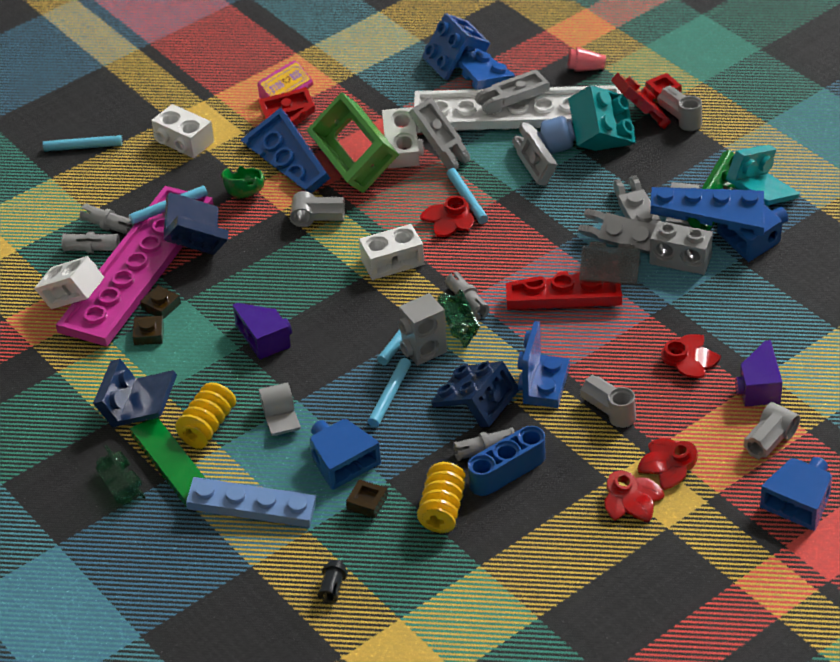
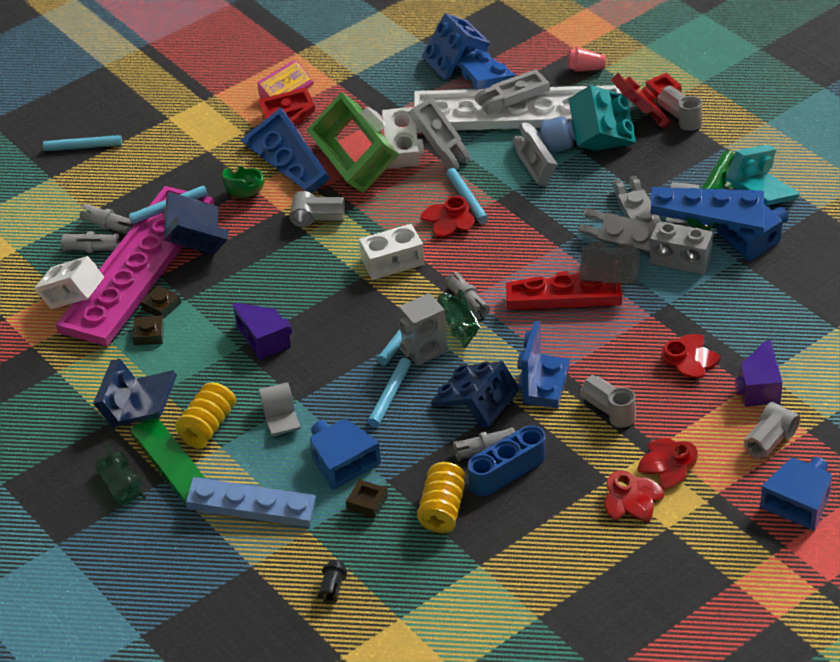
(183, 131): white brick -> none
(373, 119): none -> white tile

